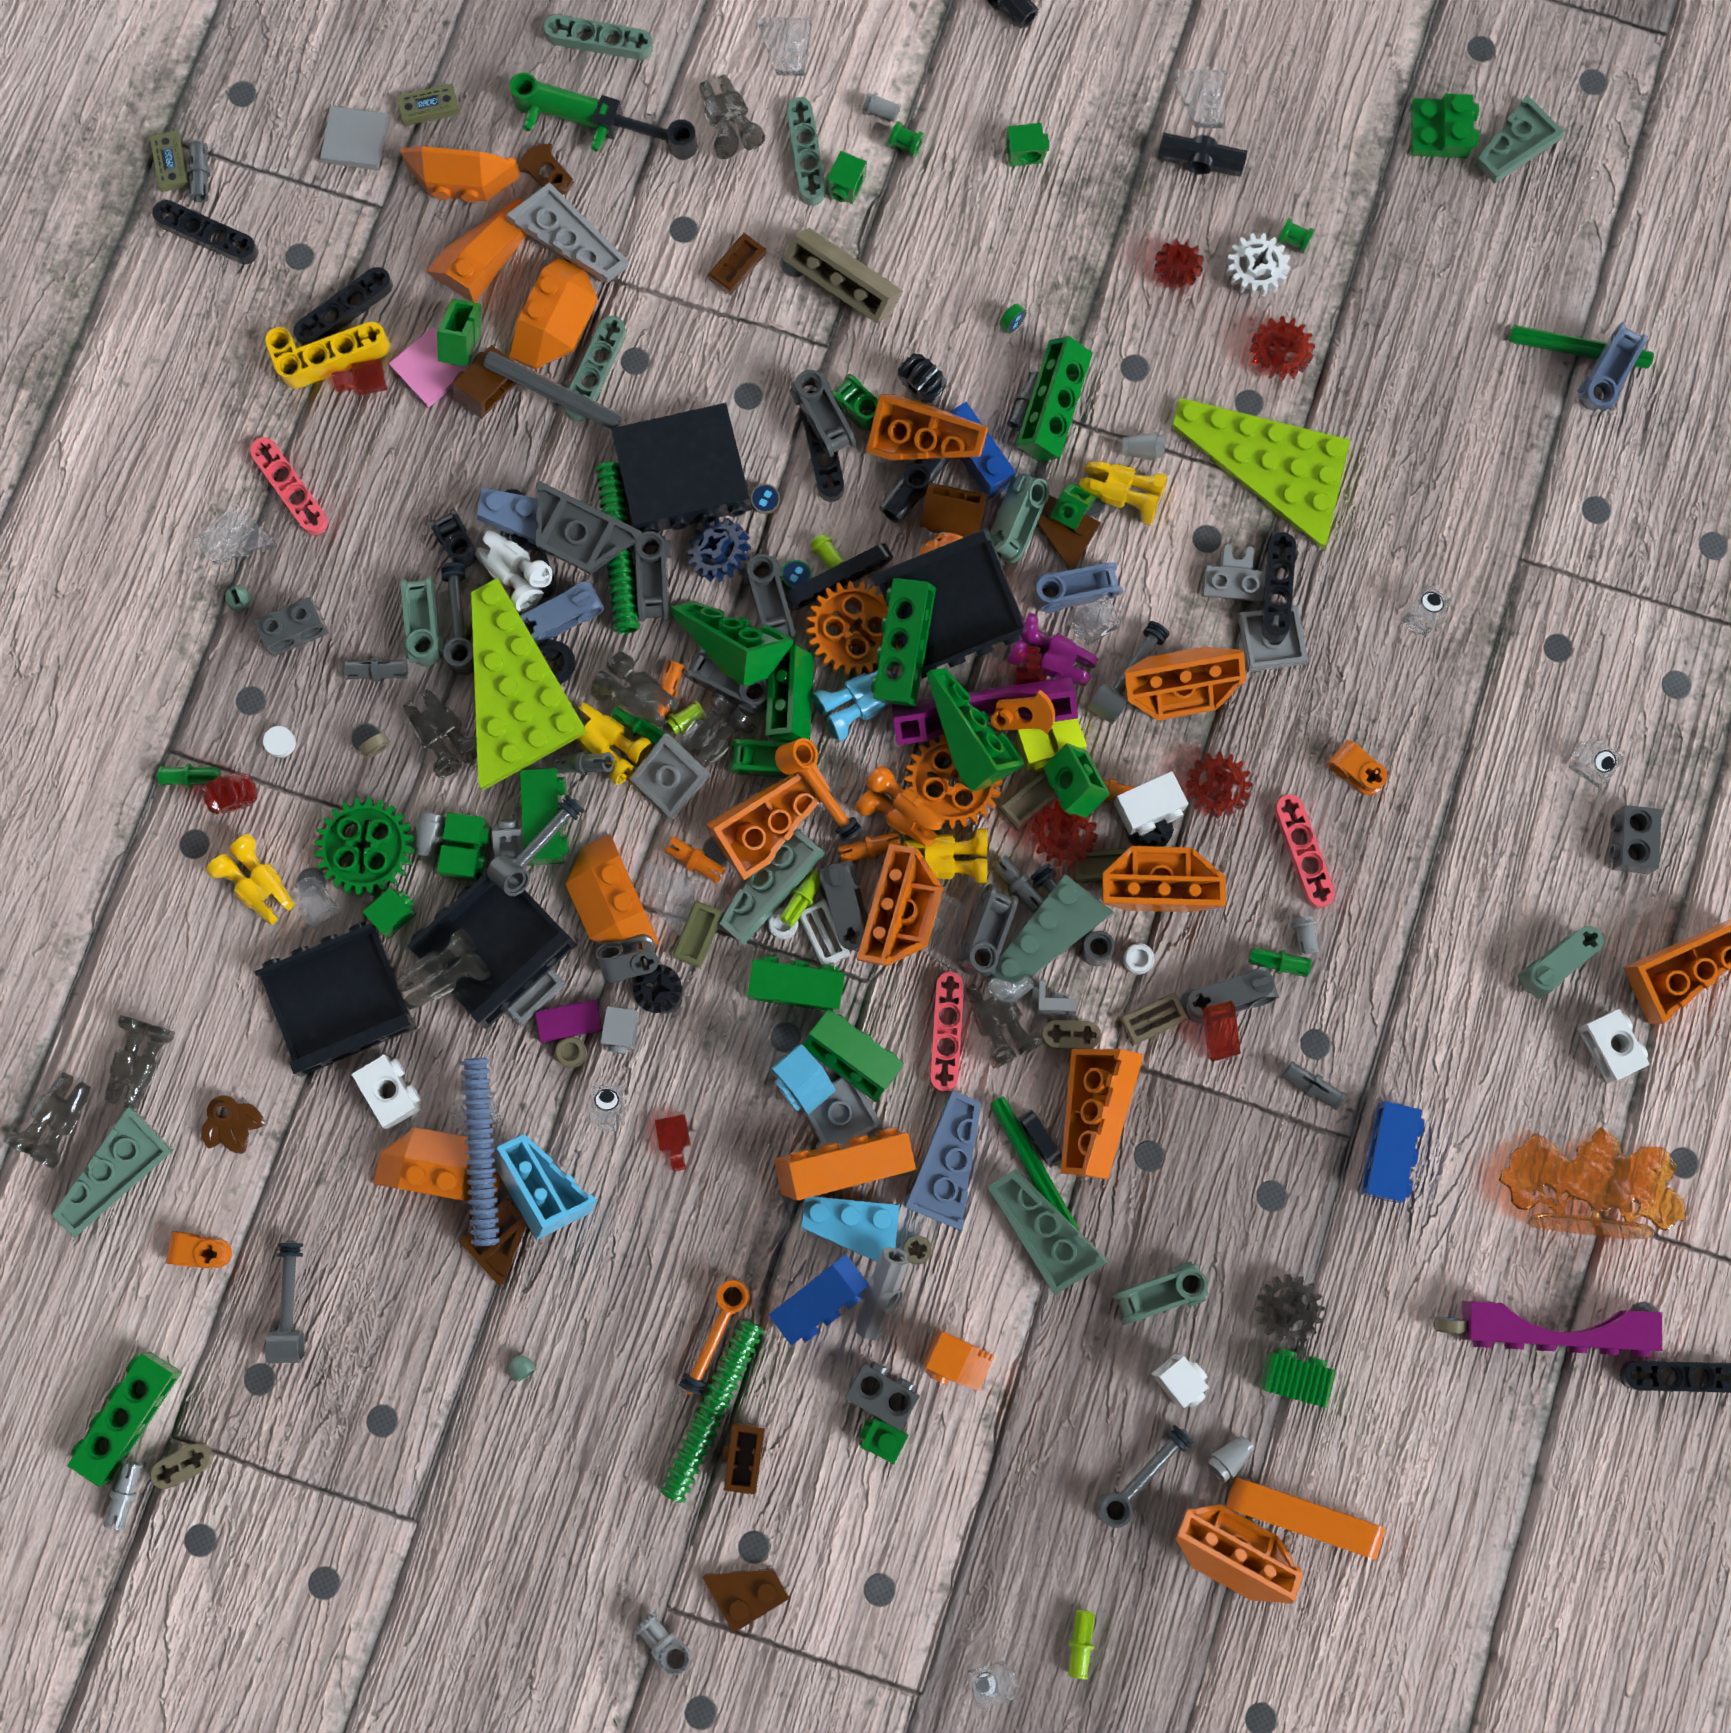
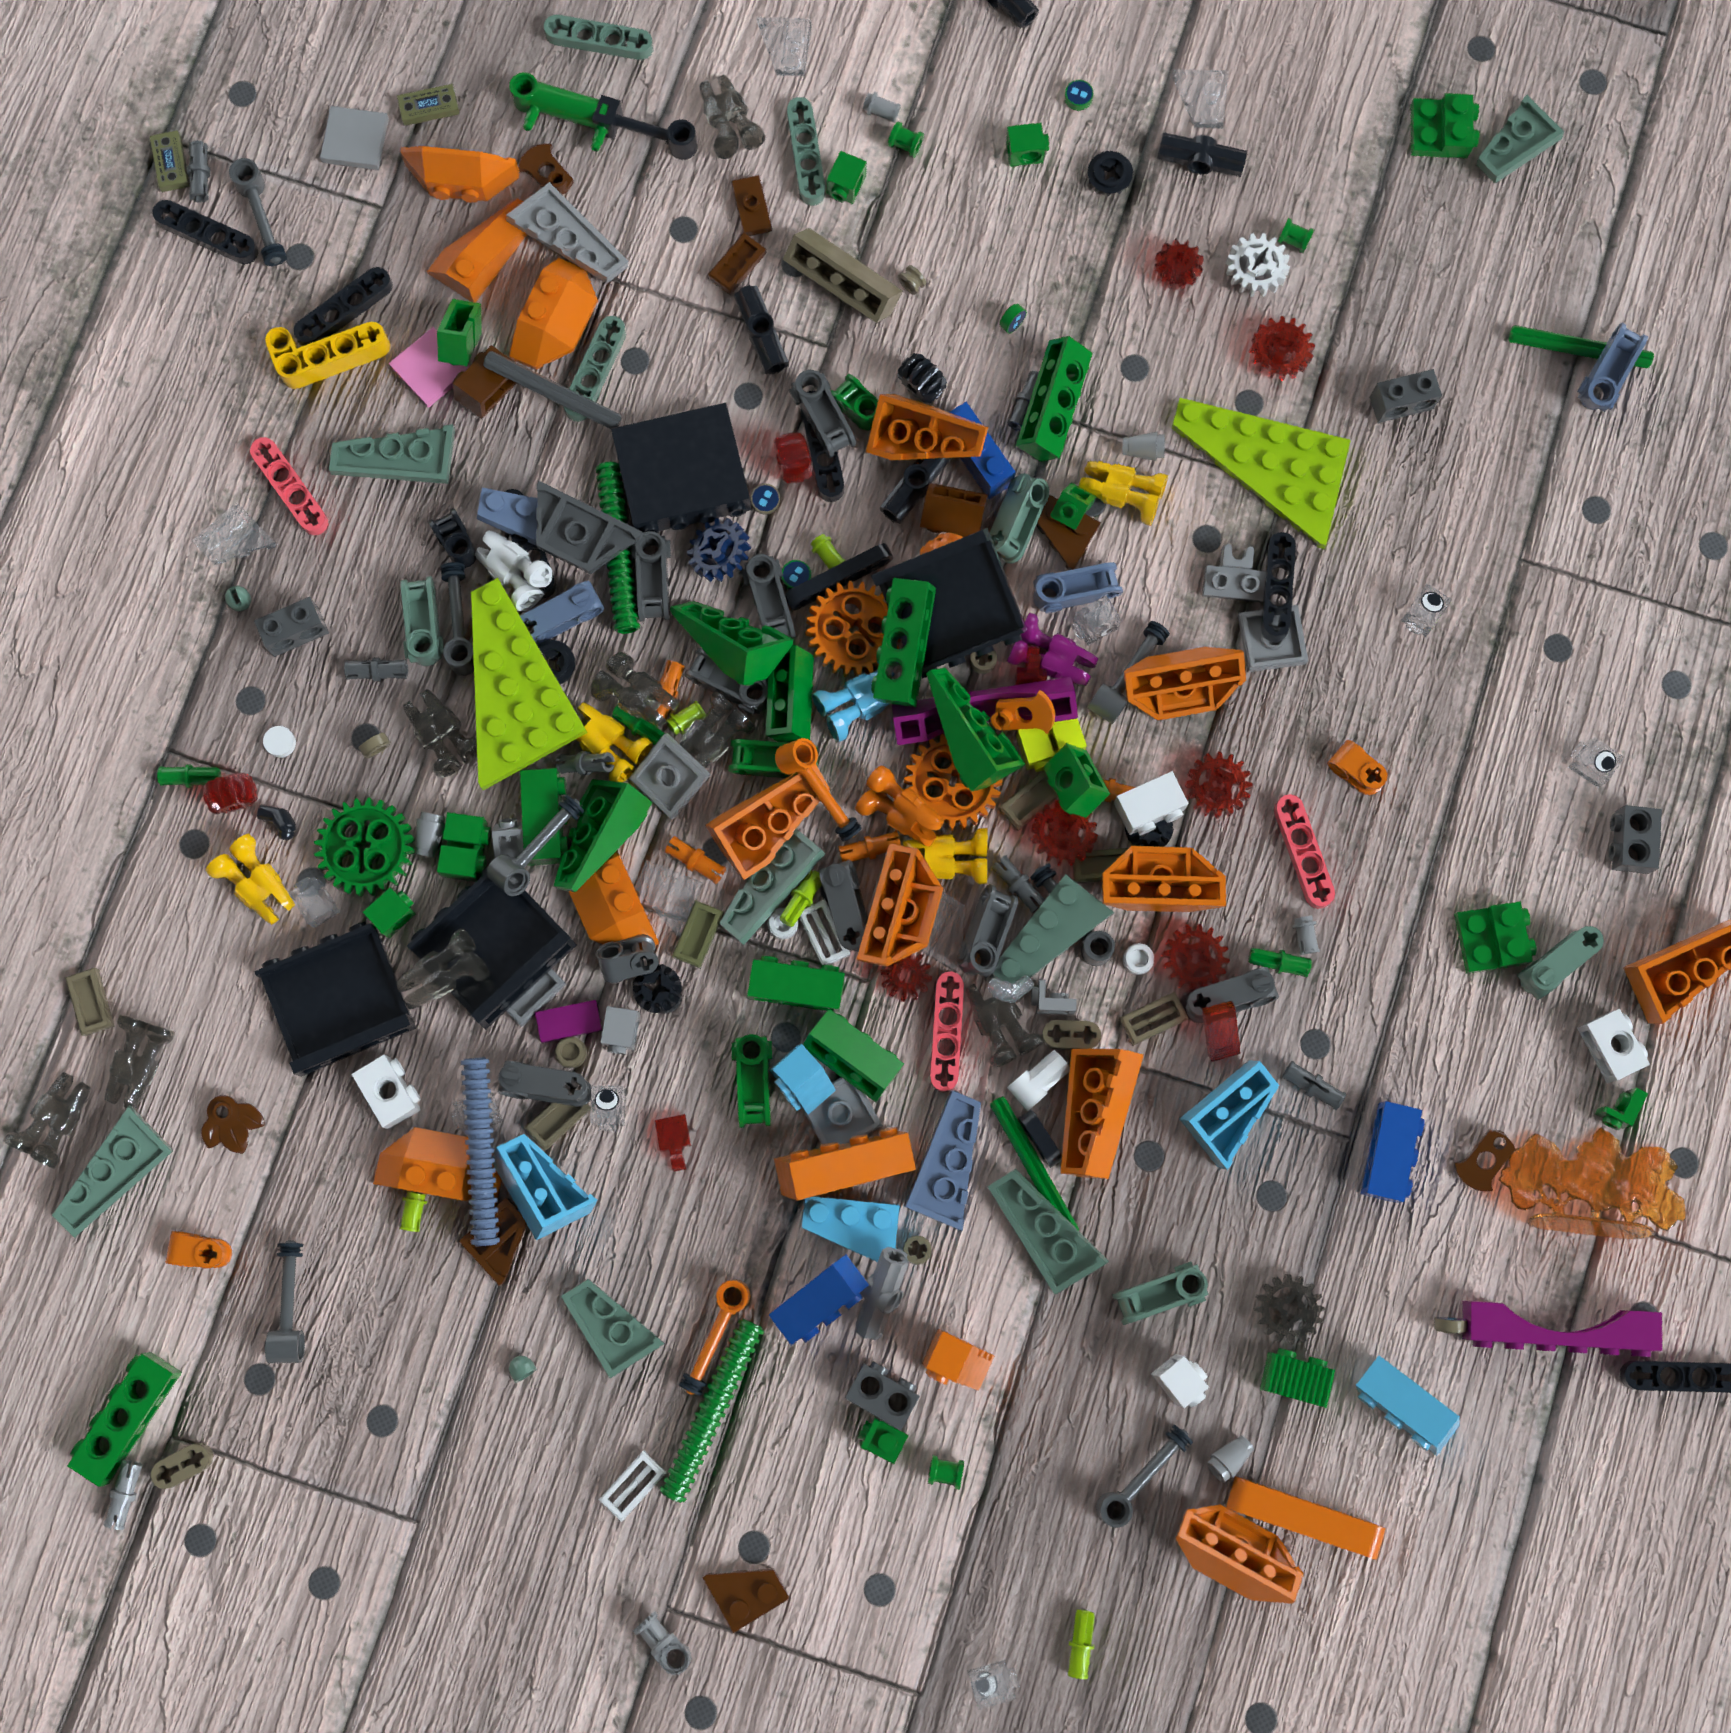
(89, 1002): none -> dark tan tile
(272, 253): none -> dark grey piece
(281, 818): none -> black arm
(366, 377): clear red plate -> none
(407, 457): none -> sand green wing
(412, 1211): none -> lime pin
(543, 1084): none -> dark grey piece
(555, 1122): none -> dark tan tile
(608, 820): none -> green wedge
(609, 1328): none -> sand green wing
(652, 1464): none -> white tile
(744, 1458): reddish brown brick -> none
(751, 205): none -> reddish brown plate
(753, 1080): none -> green piece
(767, 343): none -> black piece
(793, 457): none -> clear red gear
(912, 279): none -> dark tan bush
(916, 979): none -> clear red gear
(946, 1472): none -> green bush
(989, 666): none -> dark tan bush
(1034, 1084): none -> white piece
(1078, 95): none -> tile
(1105, 162): none -> black gear
(1207, 963): none -> clear red gear
(1229, 1112): none -> medium azure wedge
(1405, 396): none -> dark grey brick
(1407, 1405): none -> medium azure wedge
(1479, 1177): none -> reddish brown piece
(1495, 937): none -> green plate
(1628, 1106): none -> green bracket

